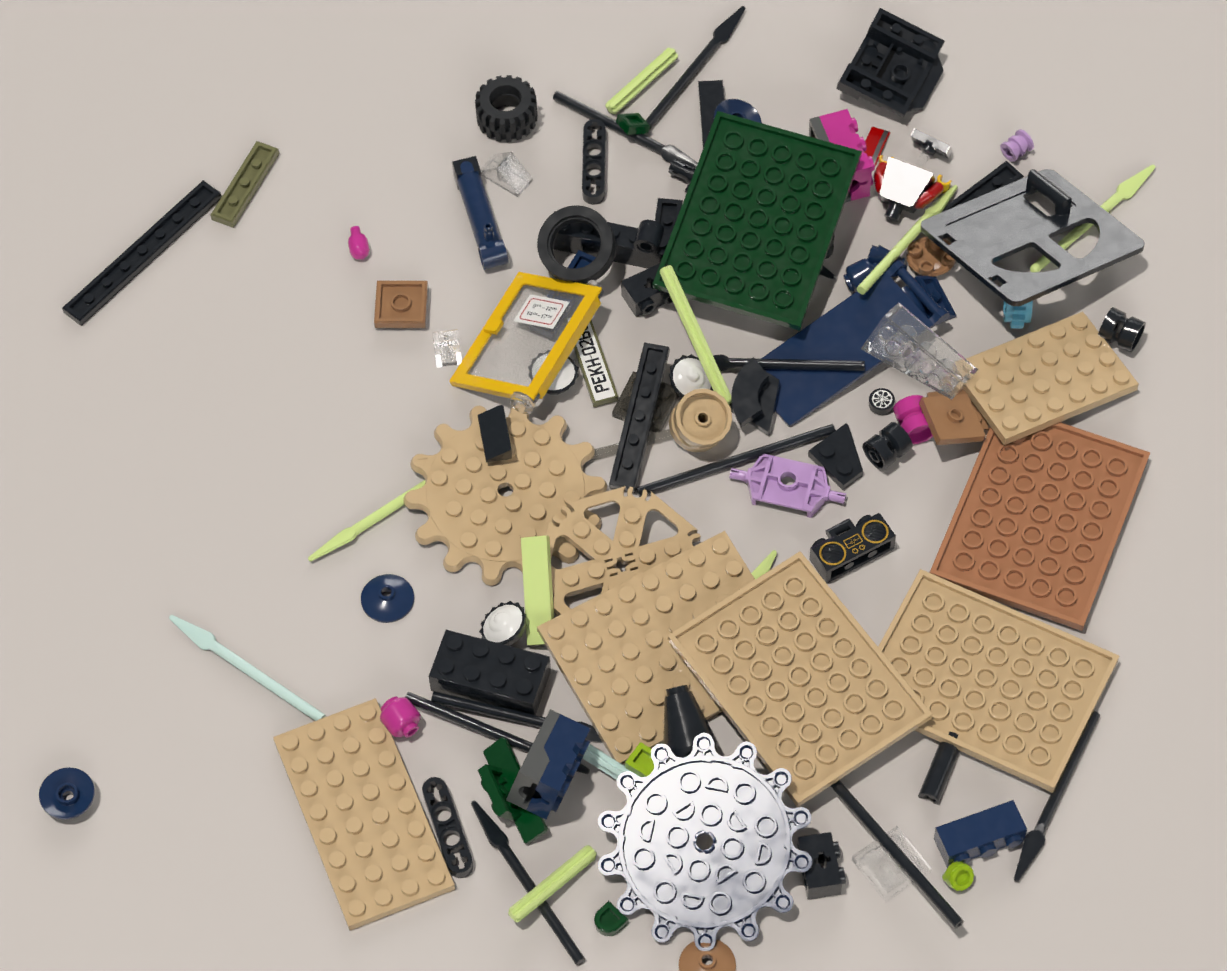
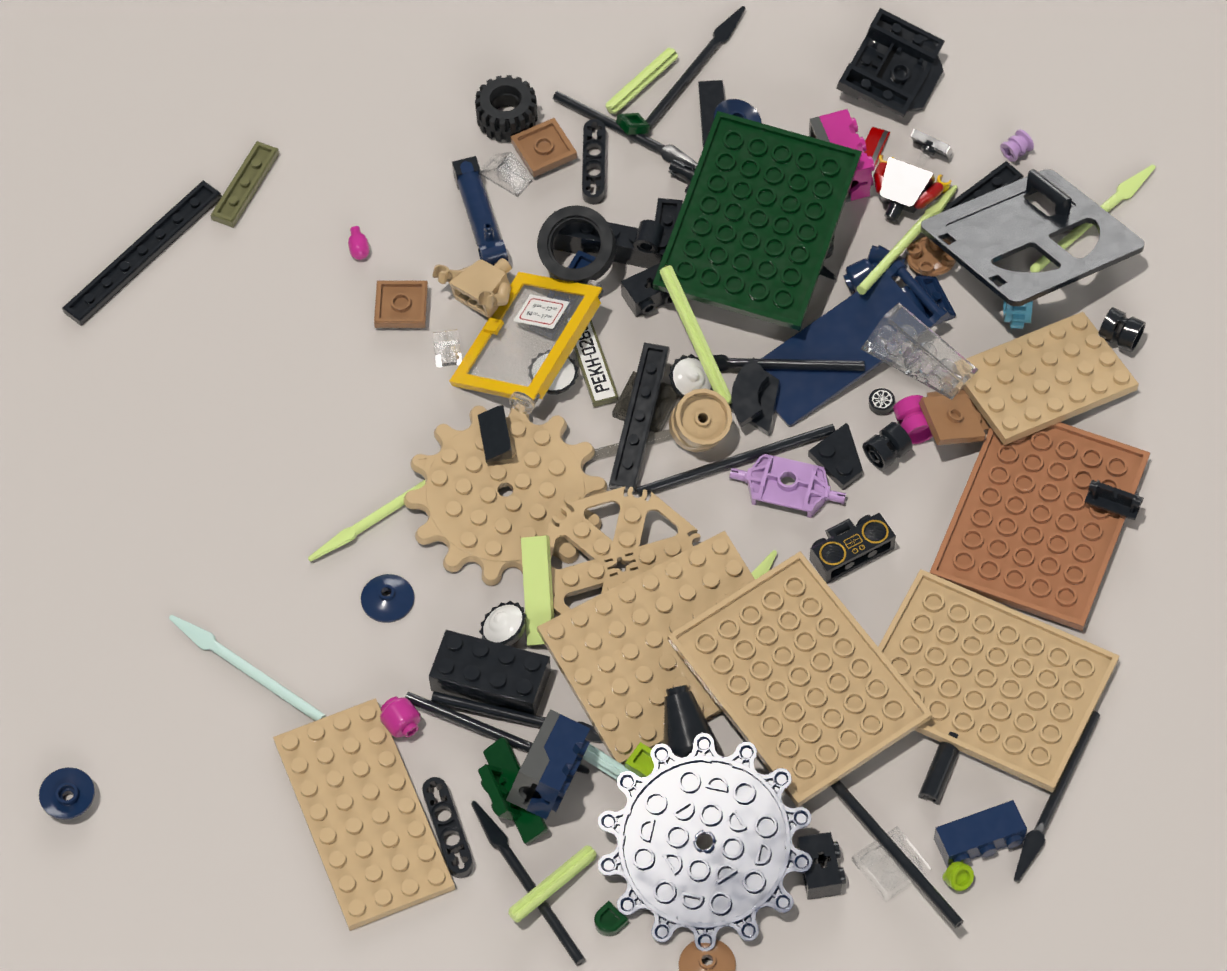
(478, 285): none -> tan torso
(543, 147): none -> medium nougat plate
(1113, 499): none -> black hinge

